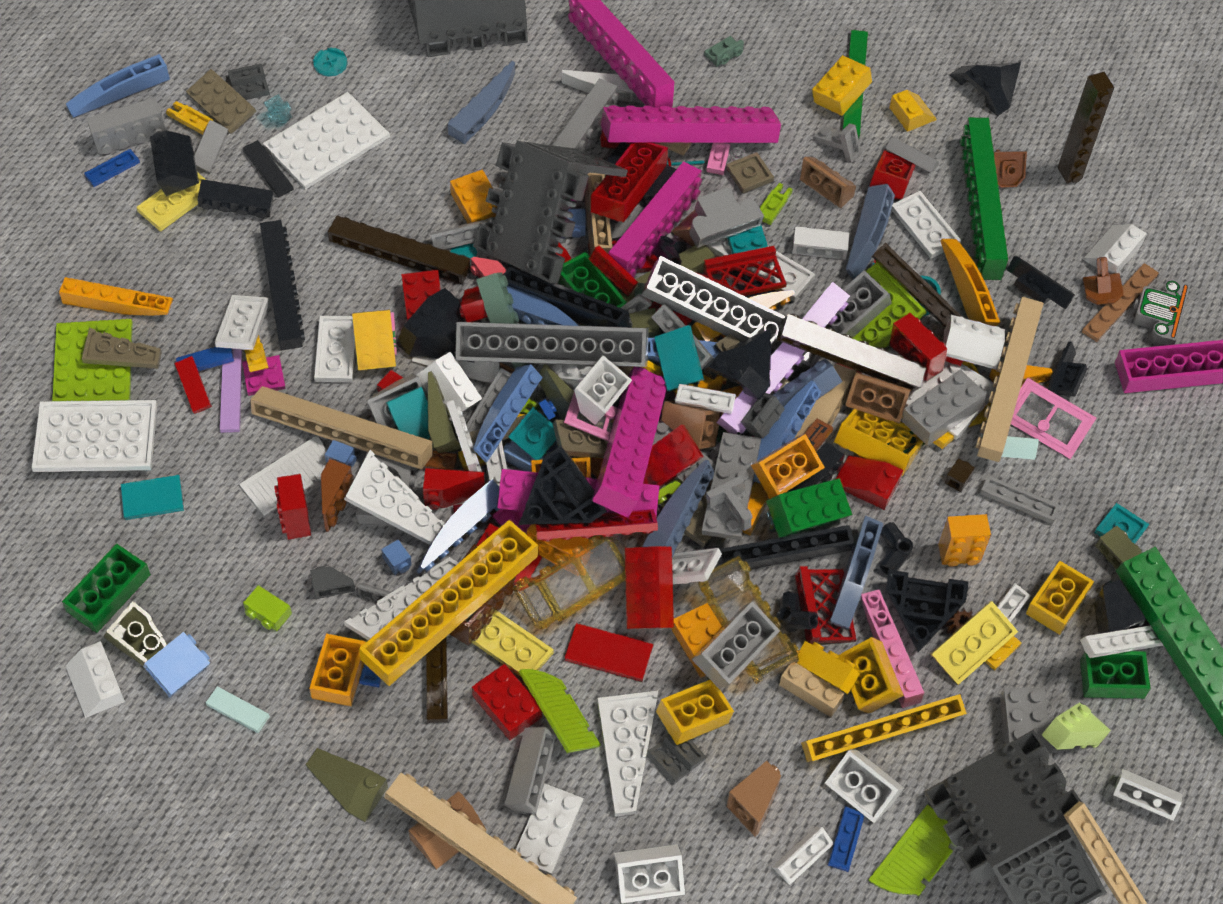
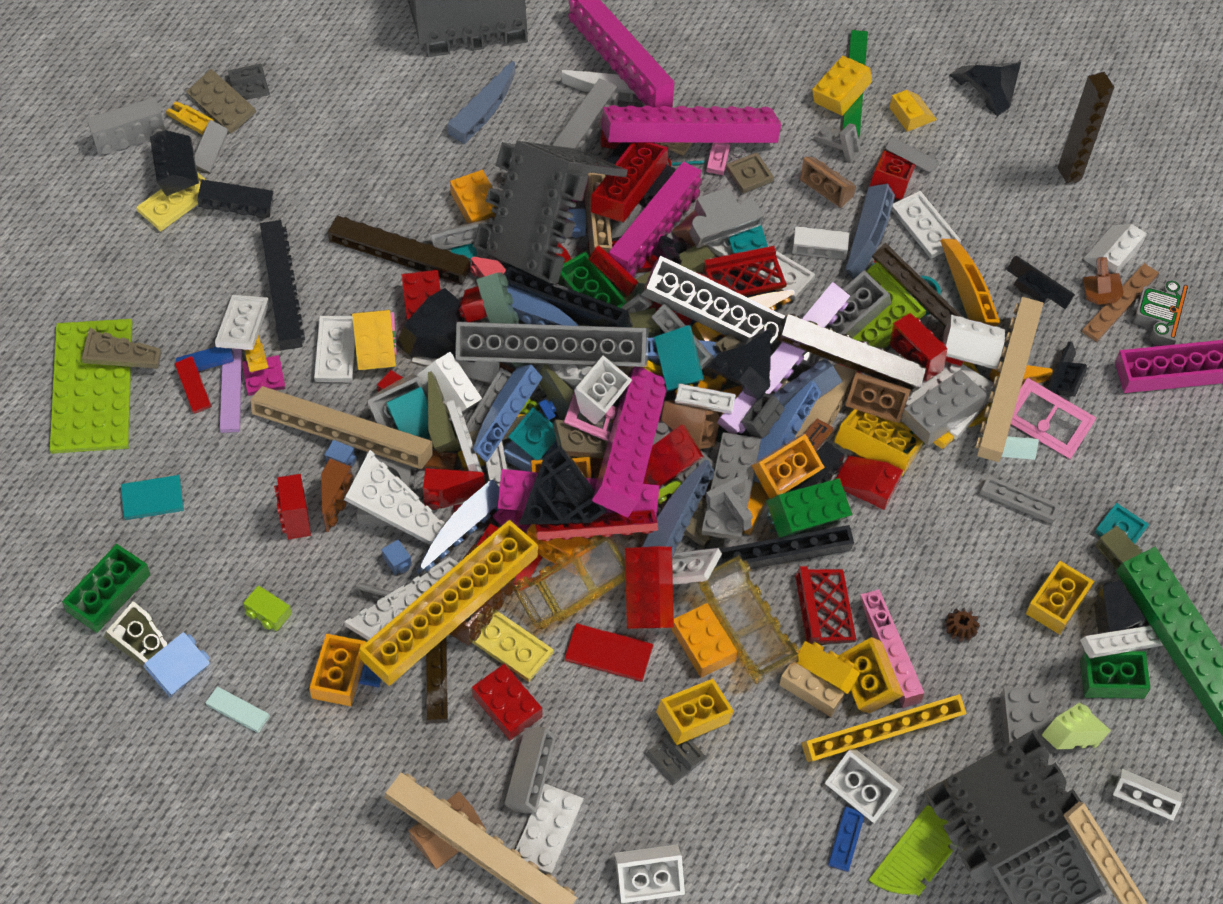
(94, 680): white slope -> none
(95, 436): white plate -> none
(112, 167): blue tile -> none
(112, 298): light orange slope -> none
(120, 85): medium blue slope -> none
(268, 168): black tile -> none
(278, 110): clear light blue brick -> none
(304, 460): white piece -> none
(326, 140): white plate -> none
(330, 62): teal tile -> none
(330, 582): dark grey slope -> none
(351, 784): olive wedge -> none
(560, 710): lime piece -> none
(626, 736): white wing -> none
(724, 51): sand green bracket -> none
(735, 645): light grey brick -> none
(754, 796): medium nougat slope -> none
(774, 203): lime hinge -> none
(793, 619): black piece -> none
(802, 854): white slope -> none
(856, 572): sand blue slope -> none
(895, 540): black piece -> none
(924, 604): black wedge -> none
(959, 475): dark brown brick -> none
(964, 539): light orange brick -> none
(974, 642): light yellow plate -> none
(984, 198): green brick -> none
(1003, 653): yellow plate -> none
(1010, 167): dark orange piece -> none
(1013, 601): white slope -> none

